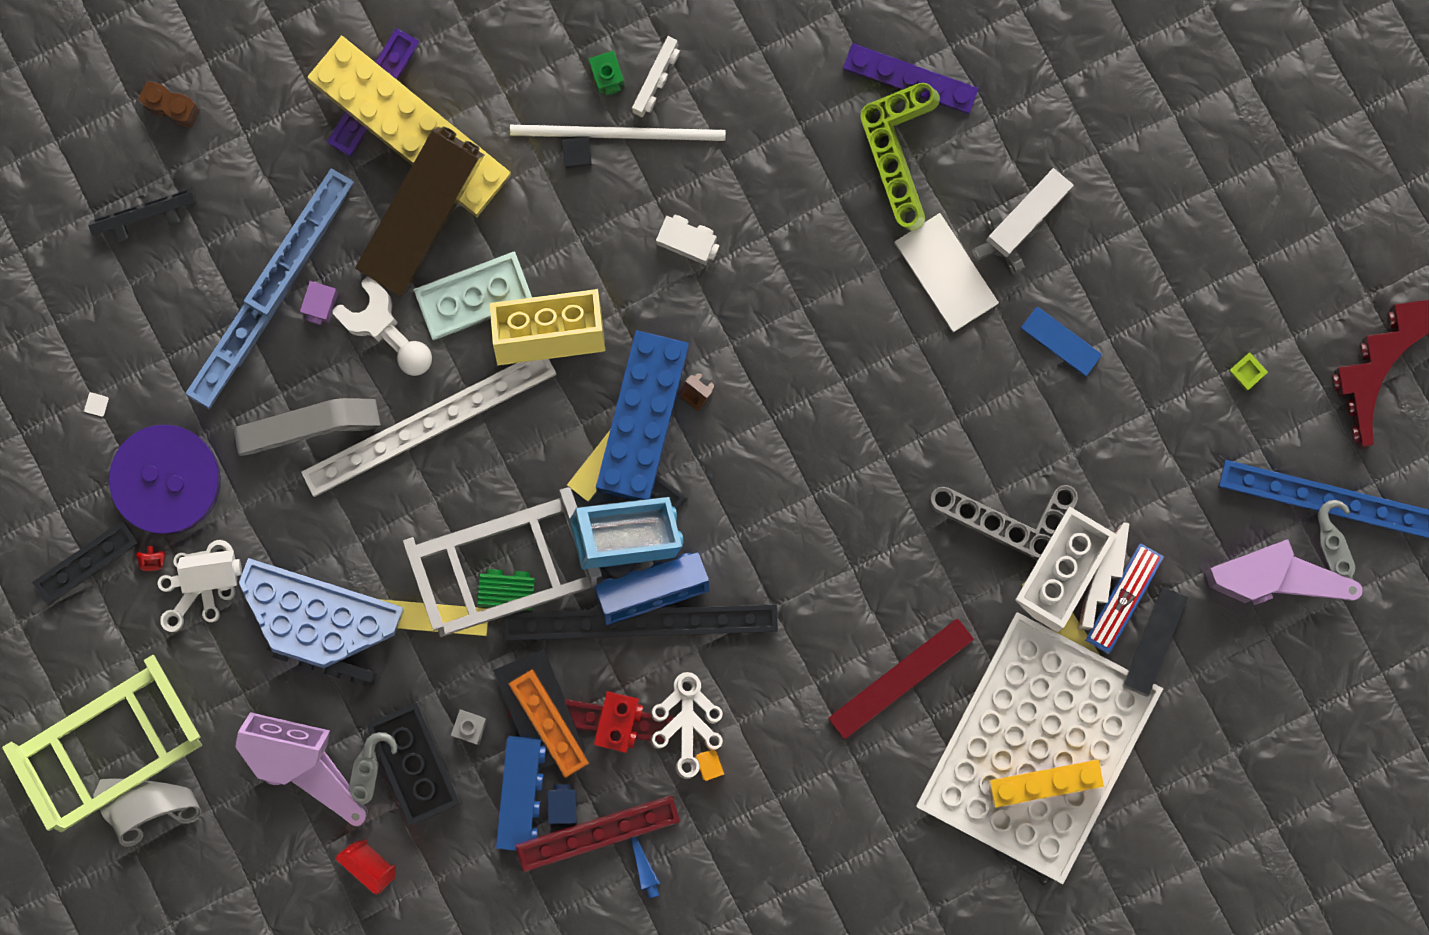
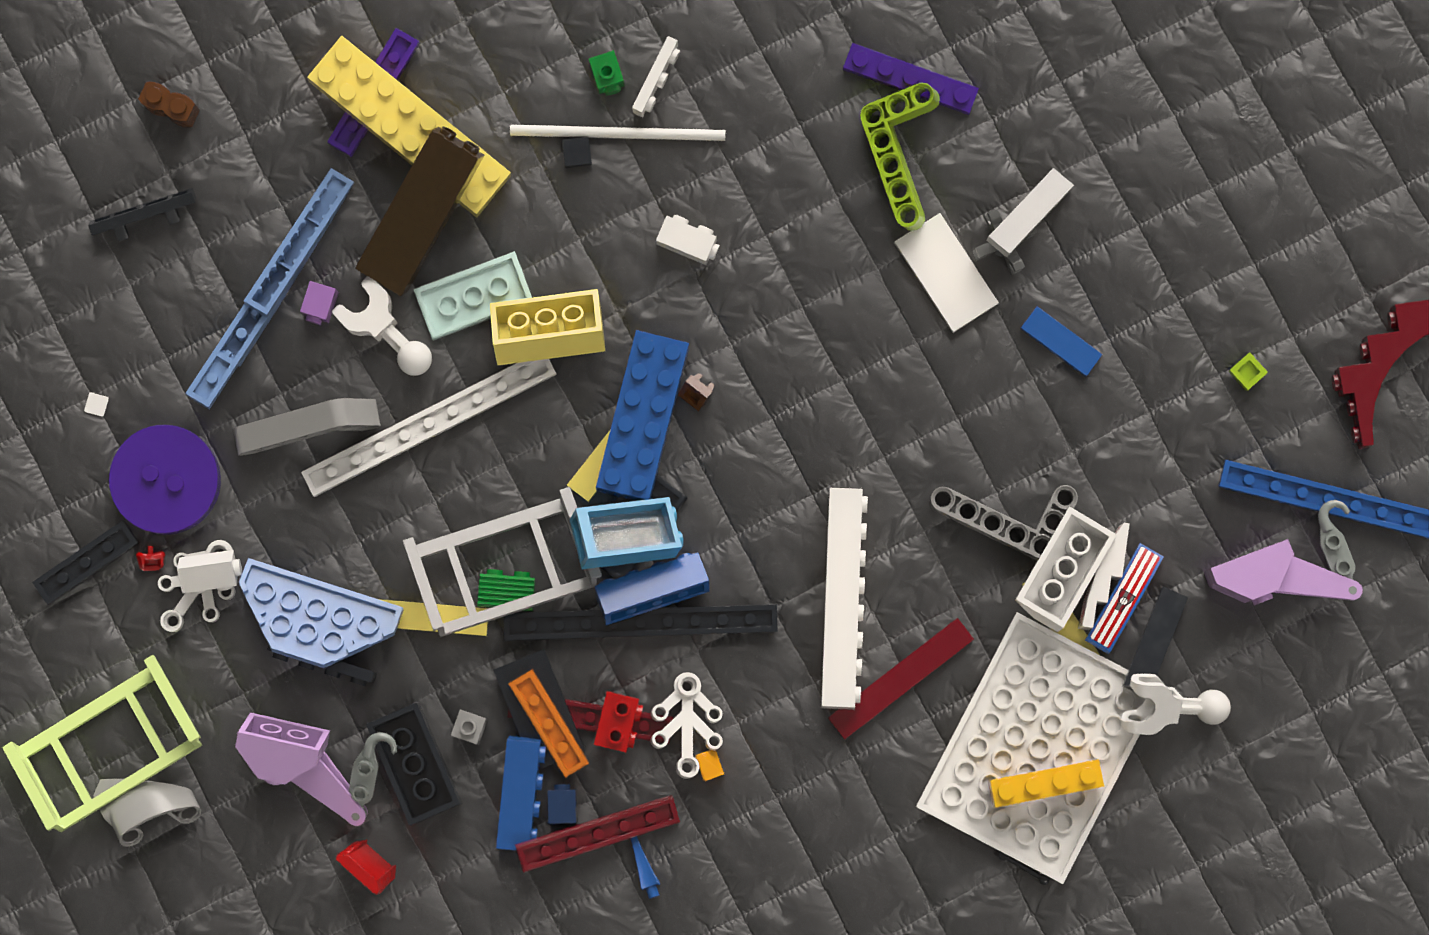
(842, 598): none -> white brick
(1165, 705): none -> white piece

